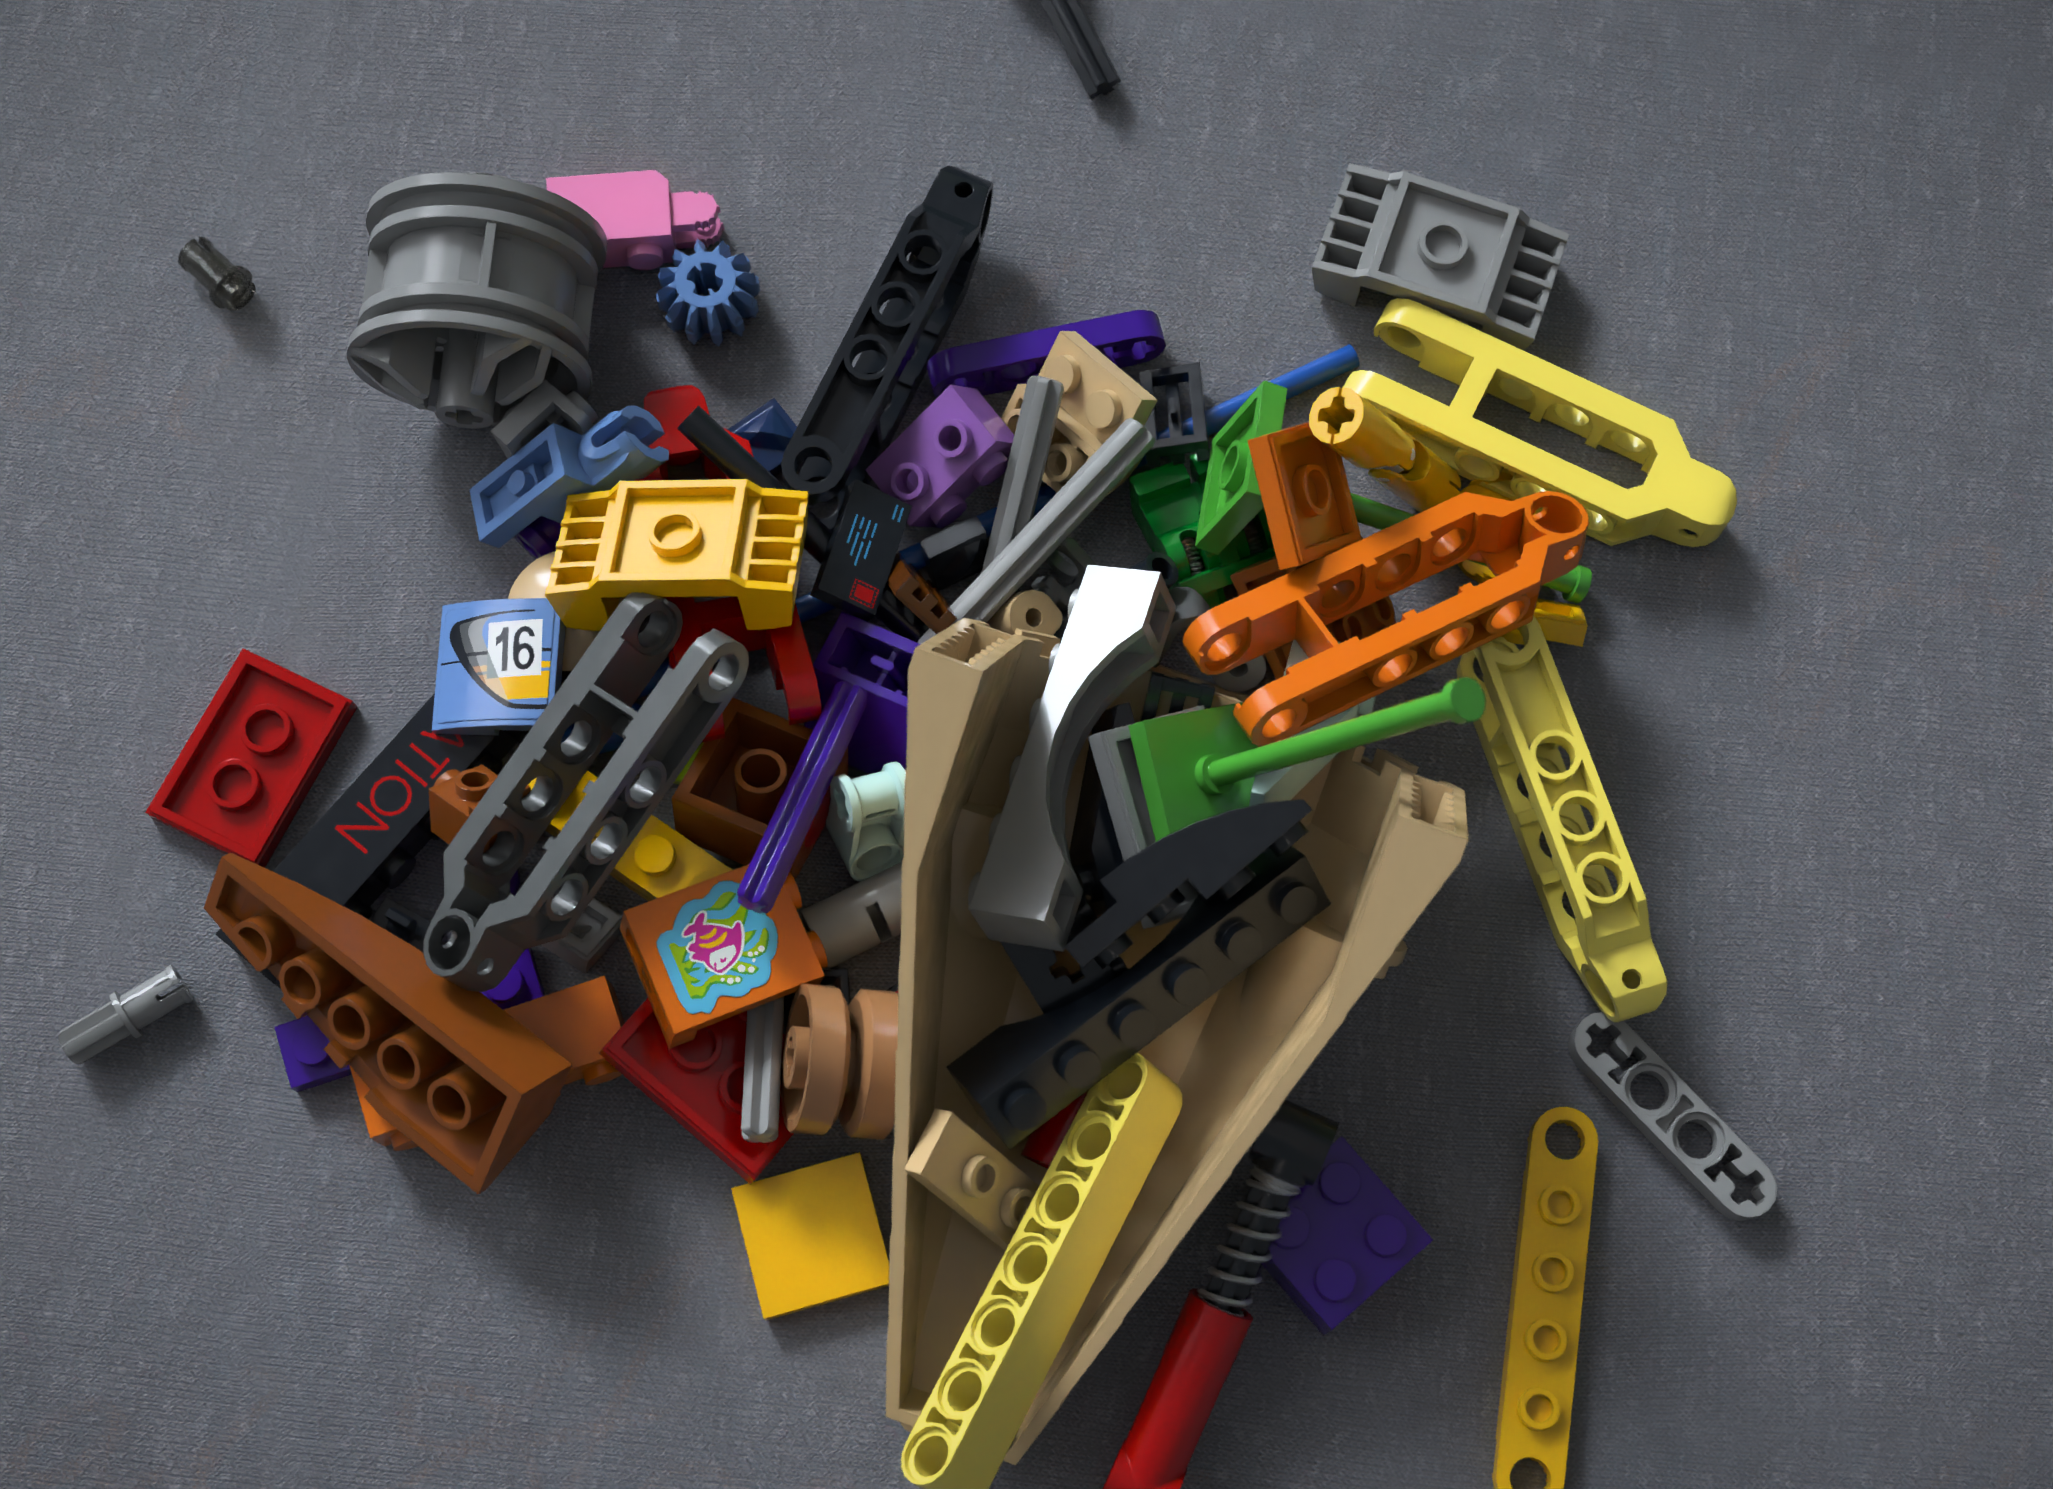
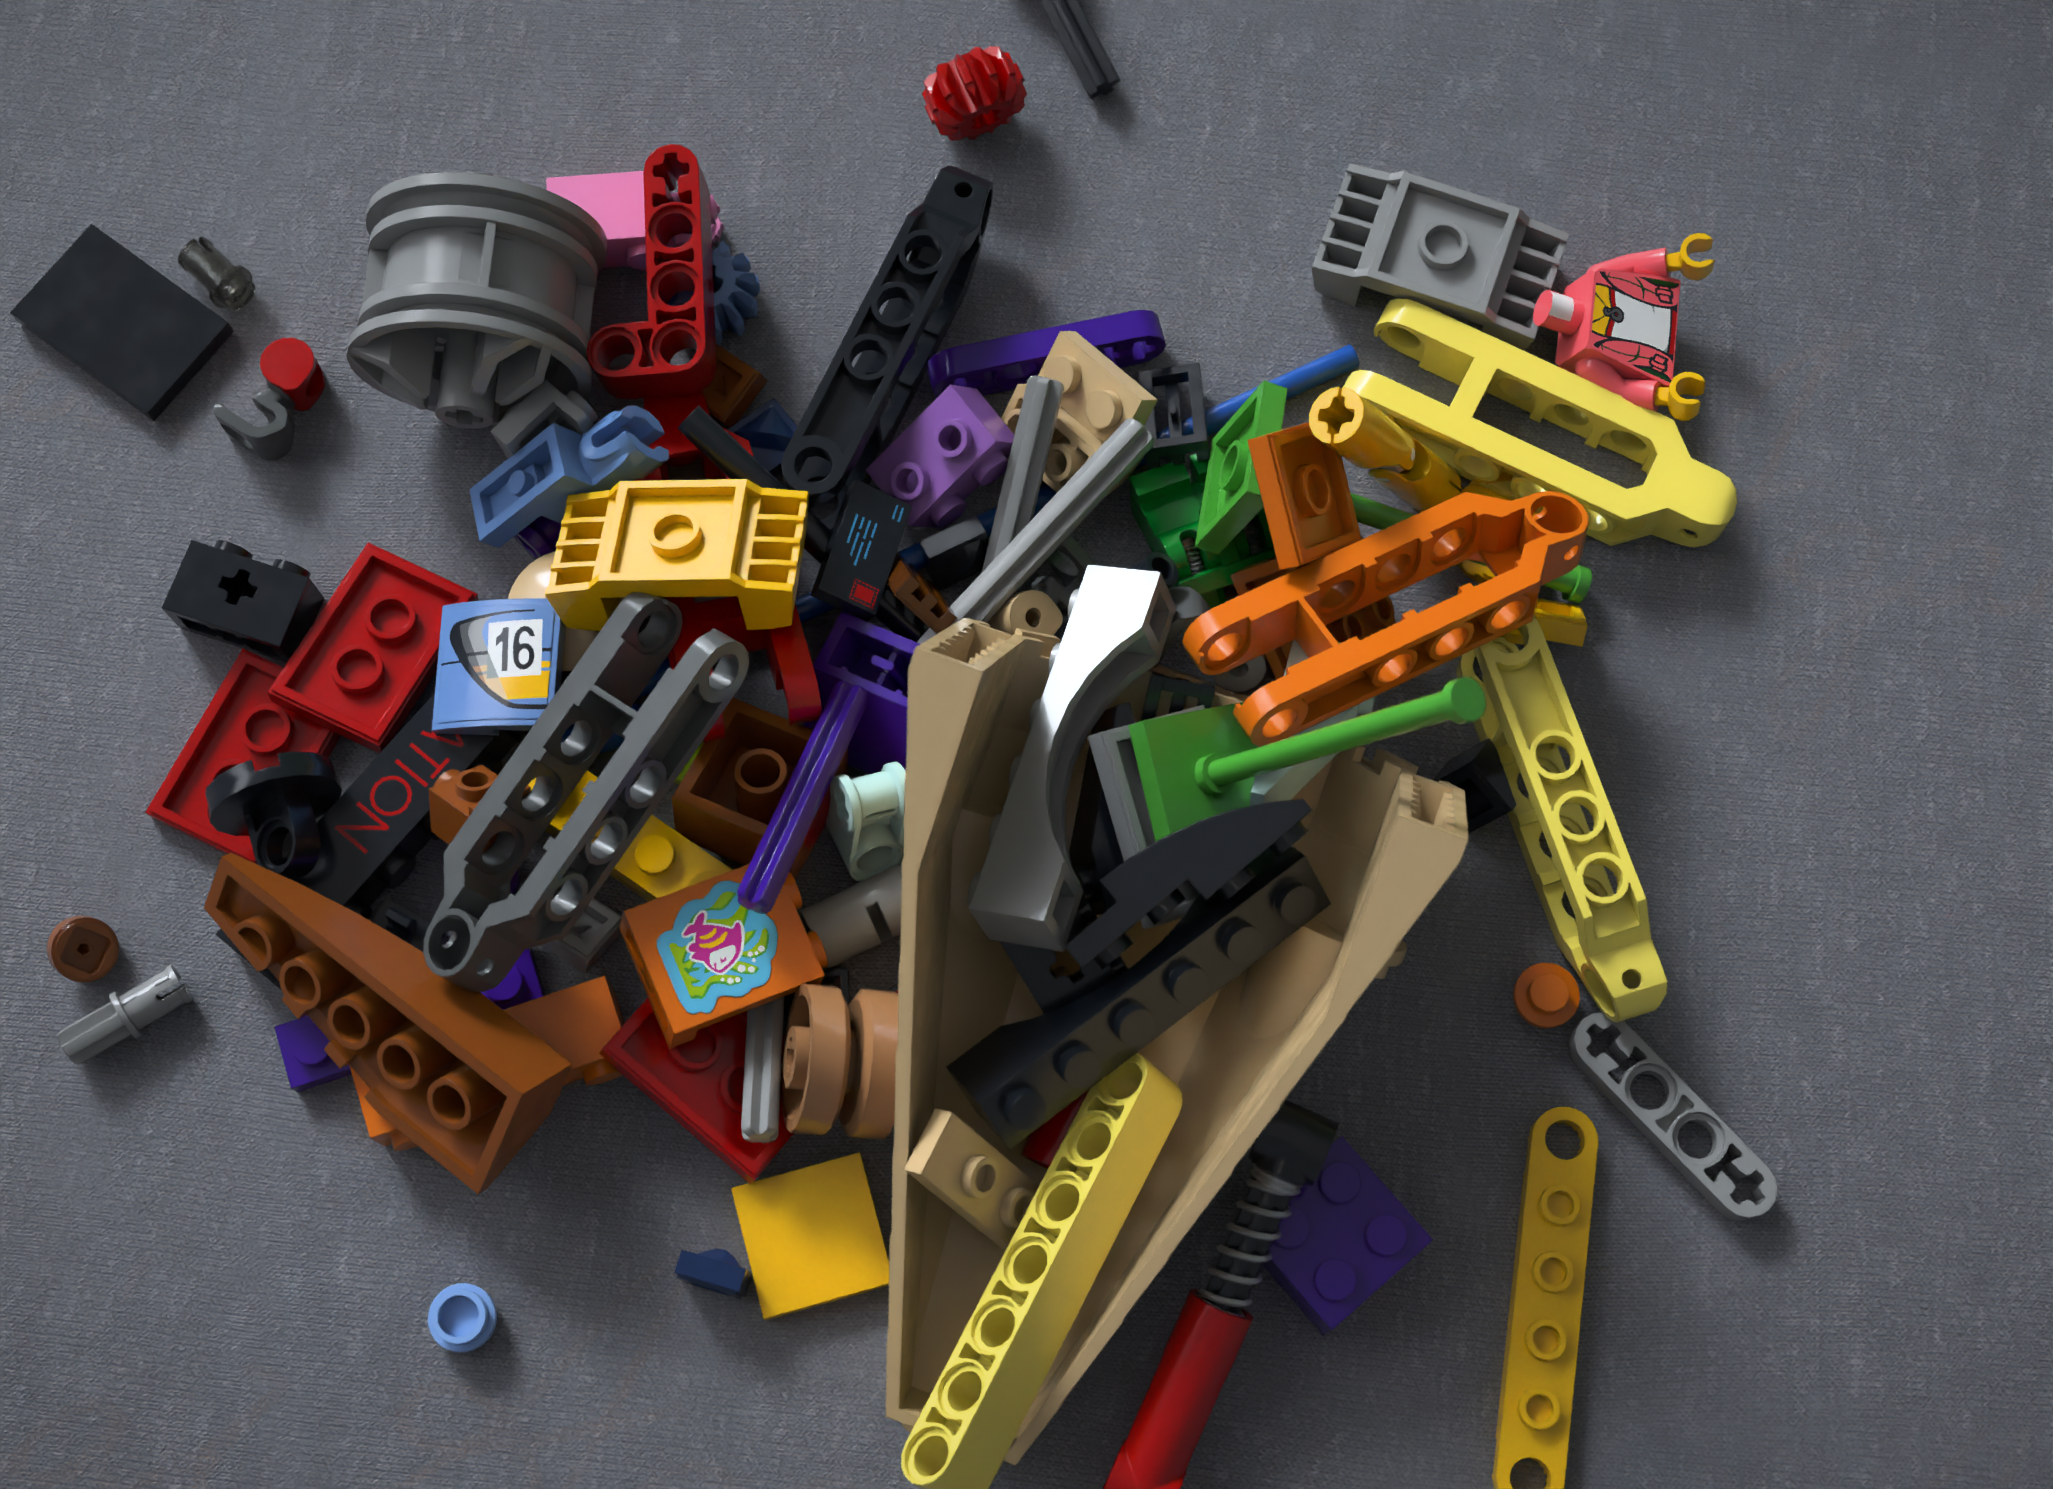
(83, 948): none -> dark orange tile
(122, 322): none -> black tile
(214, 579): none -> black brick
(273, 803): none -> black tile
(292, 382): none -> leg
(369, 649): none -> red tile
(462, 1317): none -> light blue plate
(668, 273): none -> red beam
(714, 1271): none -> dark blue tile
(732, 388): none -> dark orange tile
(974, 93): none -> red gear
(1484, 782): none -> black slope
(1546, 995): none -> orange plate
(1622, 326): none -> torso

